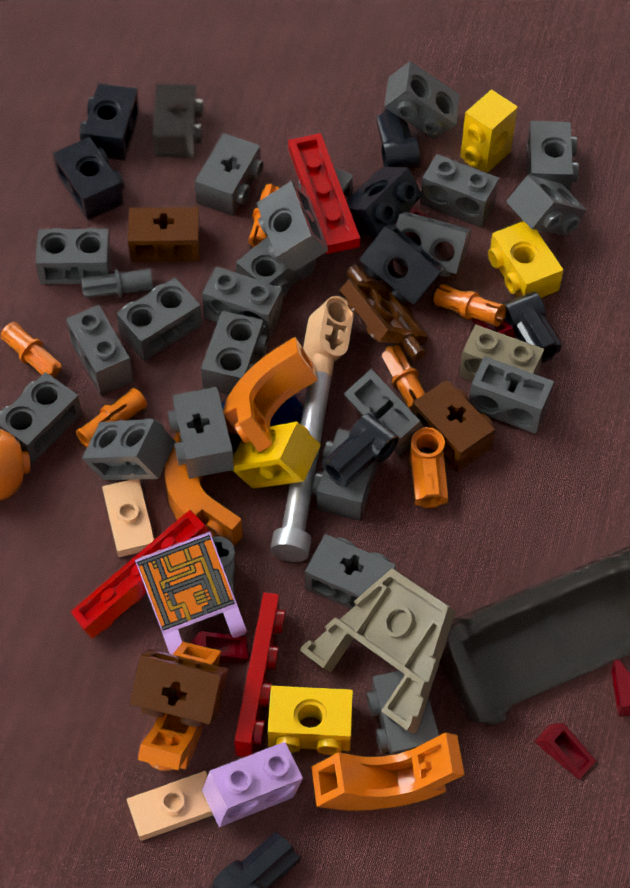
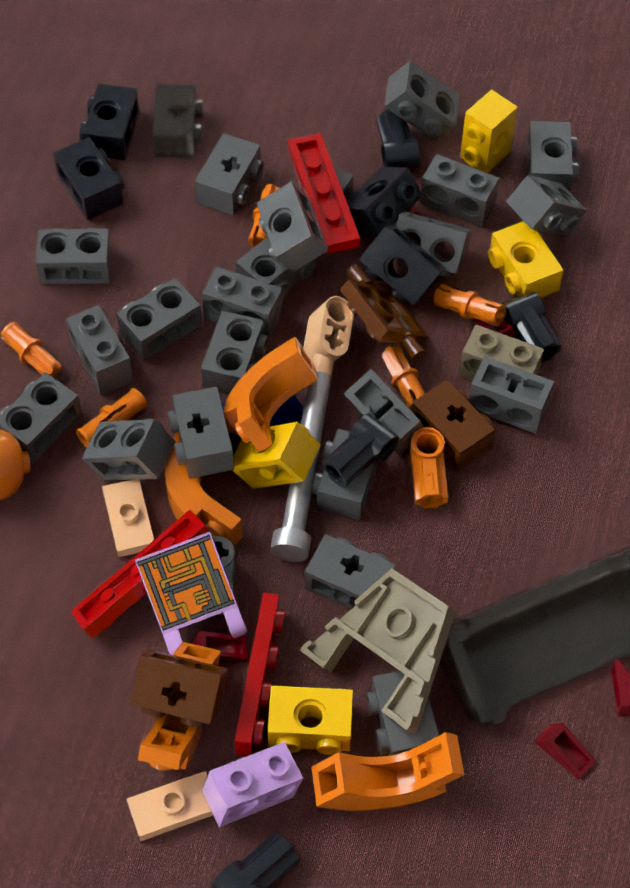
(117, 283): dark grey axle -> none
(164, 234): reddish brown brick -> none

